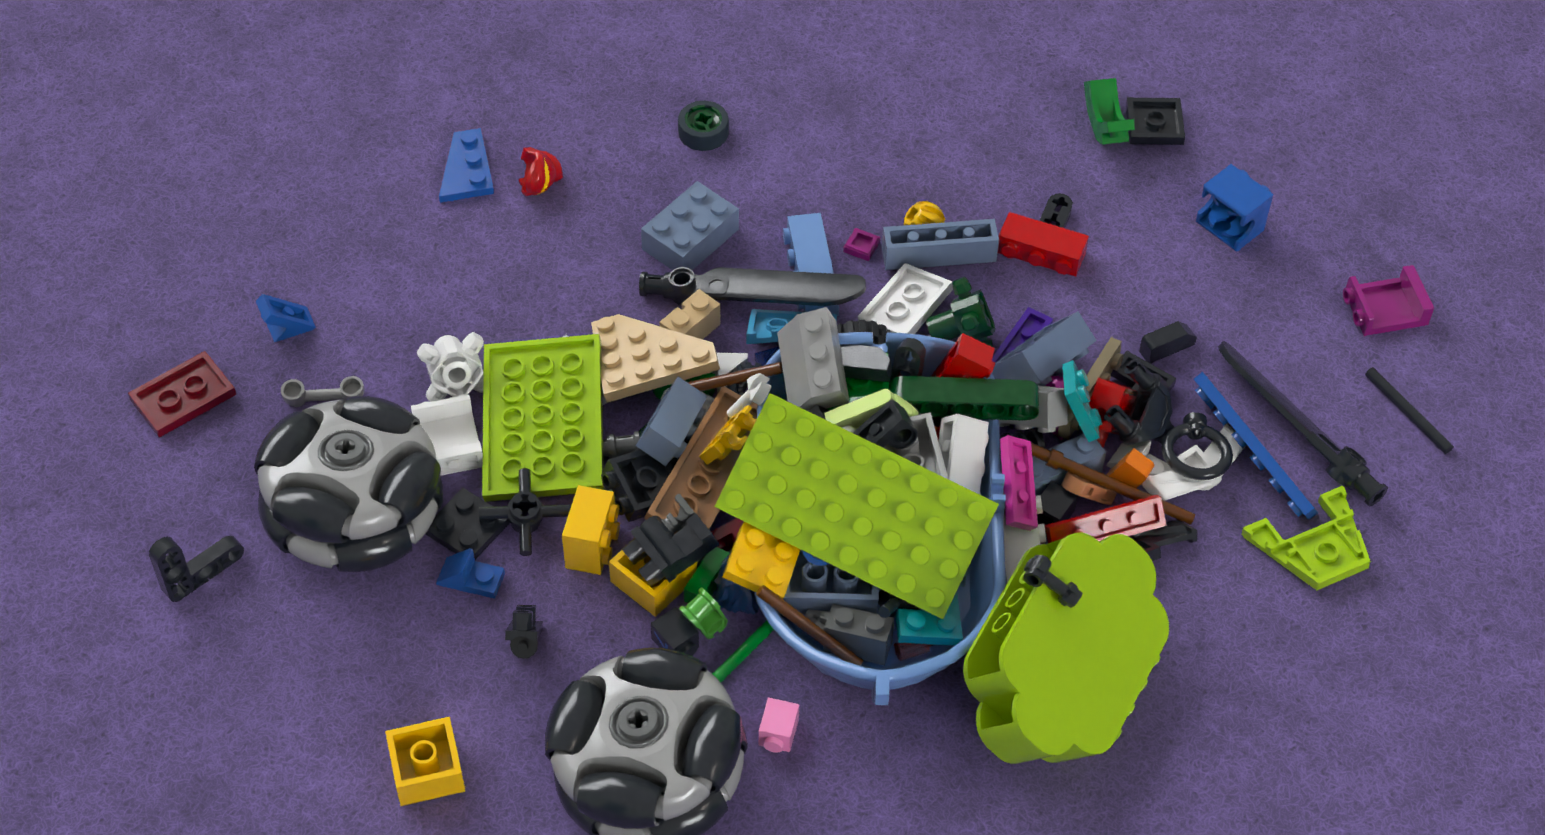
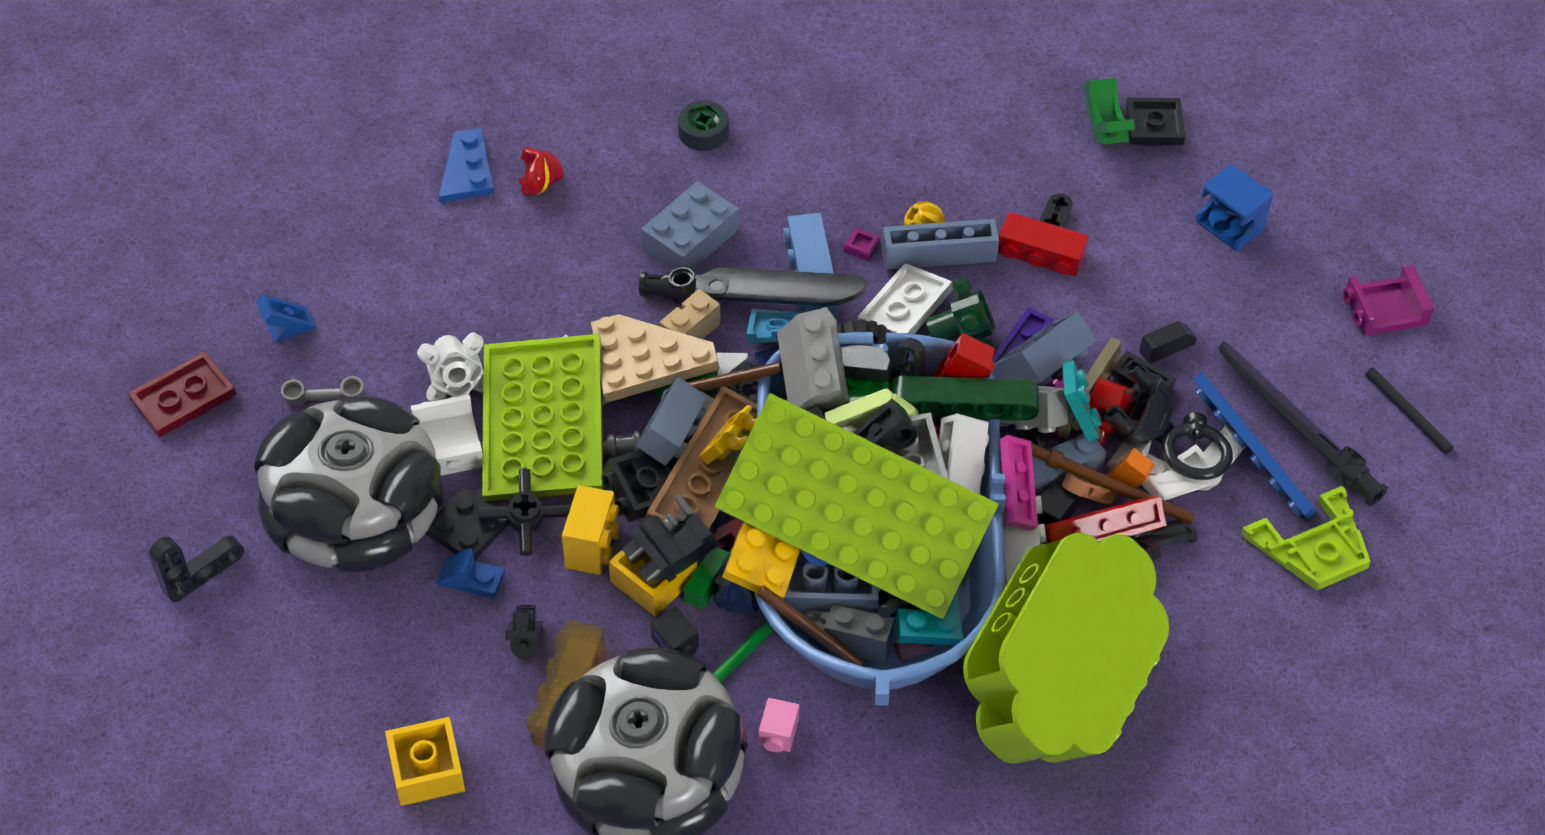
(577, 653): none -> clear yellow brick
(705, 614): bright green piece -> none
(757, 392): white bar -> none
(1038, 572): black bar -> none

